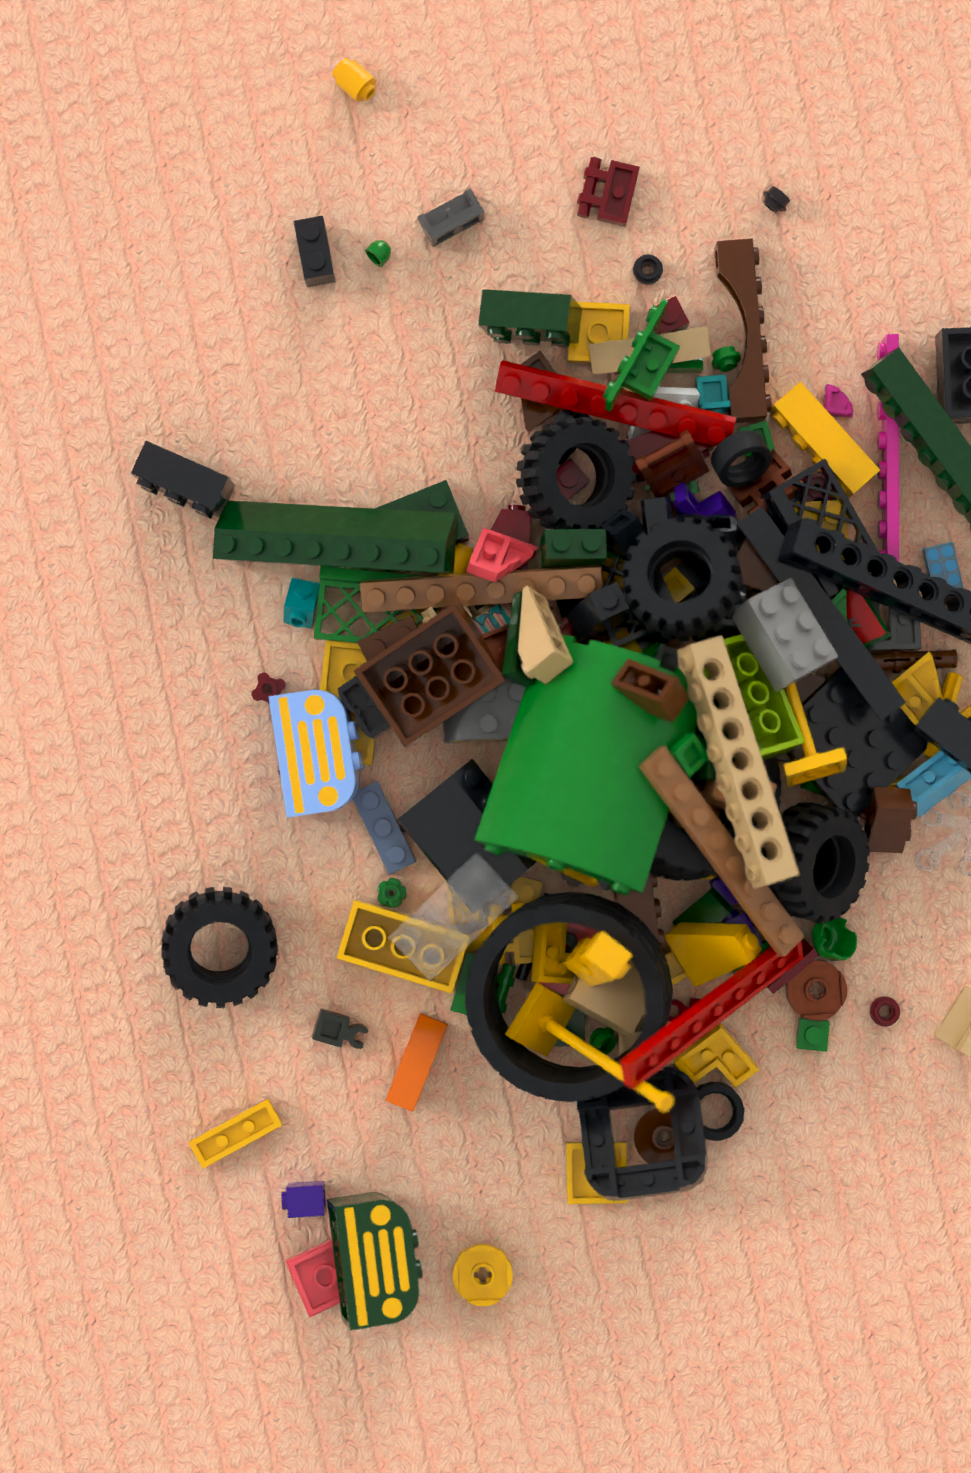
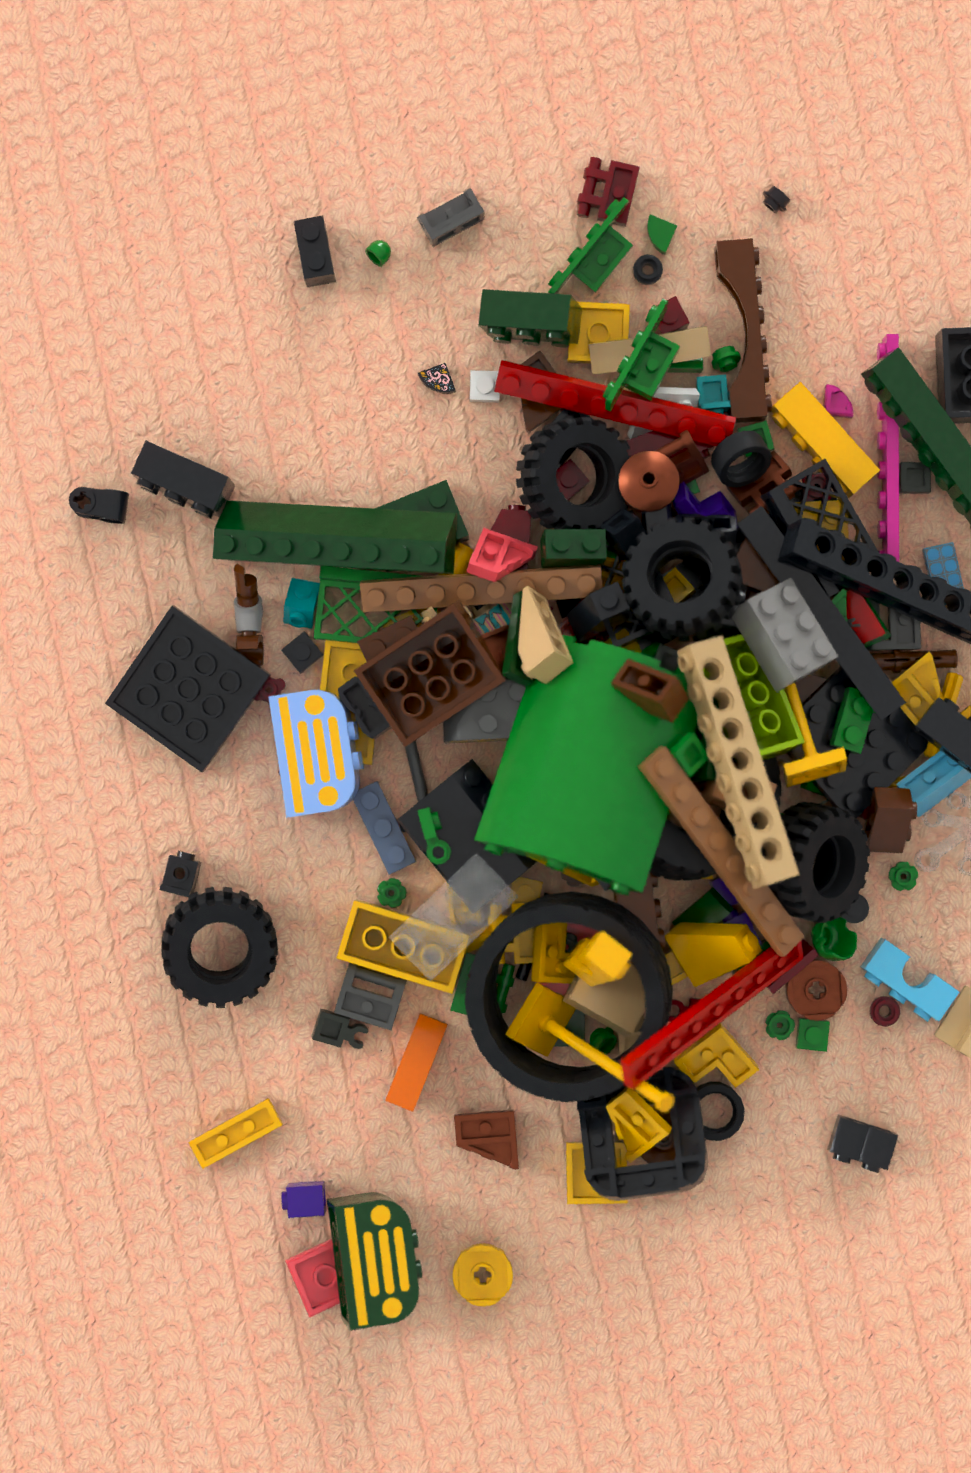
(105, 504): none -> black piece
(185, 885): none -> black brick
(188, 688): none -> black plate
(248, 616): none -> reddish brown piece
(302, 652): none -> black plate
(354, 80): yellow brick -> none
(366, 1005): none -> dark grey plate
(416, 771): none -> dark grey bar
(430, 824): none -> green plate
(438, 379): none -> black tile
(483, 386): none -> white plate
(489, 1135): none -> copper wing
(599, 255): none -> green bracket
(636, 1123): none -> yellow wing
(648, 496): none -> copper dish
(660, 233): none -> green tile
(787, 1025): none -> green plate
(851, 722): none -> green plate
(858, 911): none -> black plate
(862, 1143): none -> black brick
(886, 966): none -> medium azure arch
(895, 876): none -> green plate
(914, 478): none -> pearl dark grey plate

